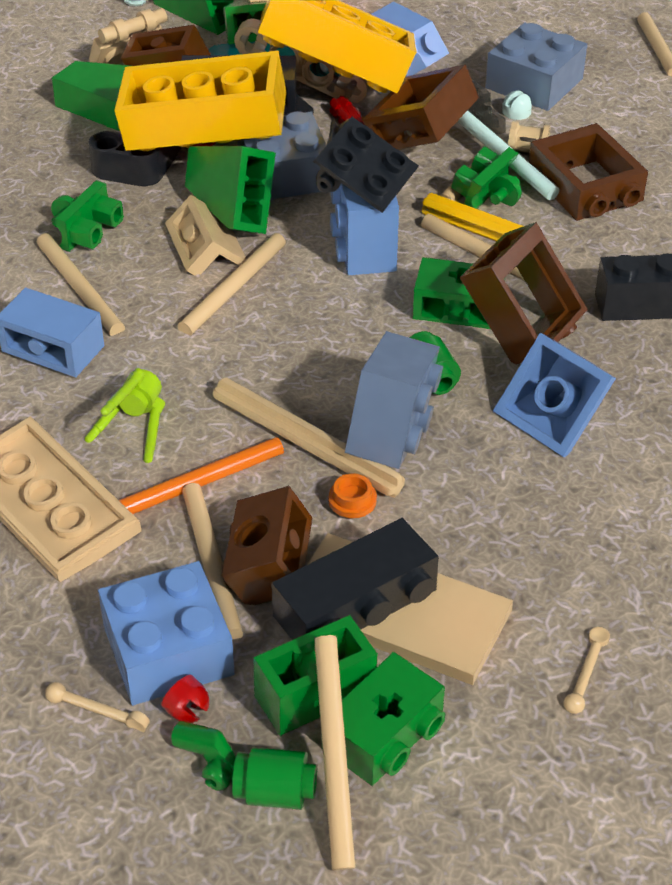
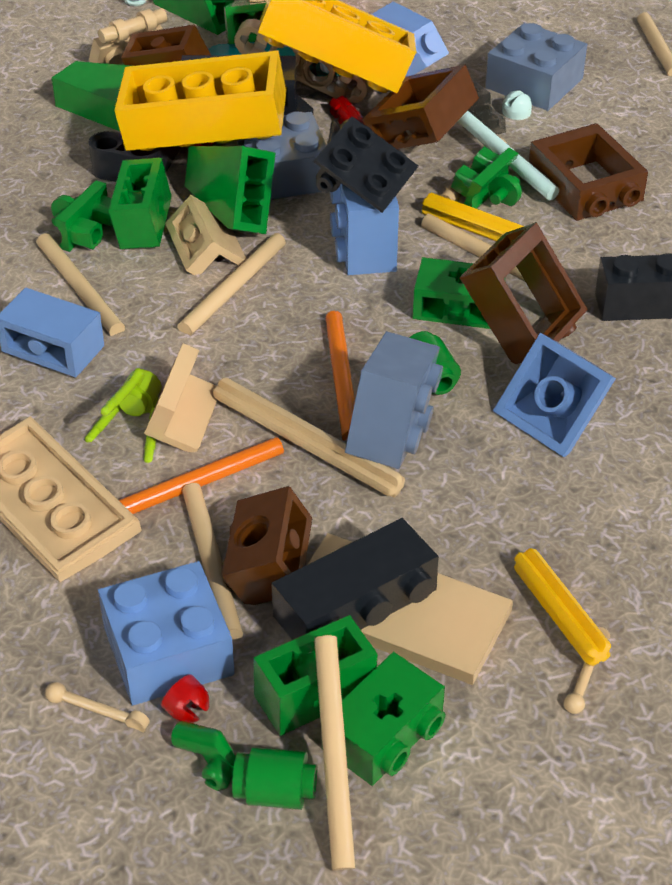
(140, 203): none -> green brick
(183, 405): none -> tan panel
(341, 370): none -> orange bar
(352, 496): orange plate -> none
(518, 131): tan bush -> none
(562, 607): none -> yellow axle

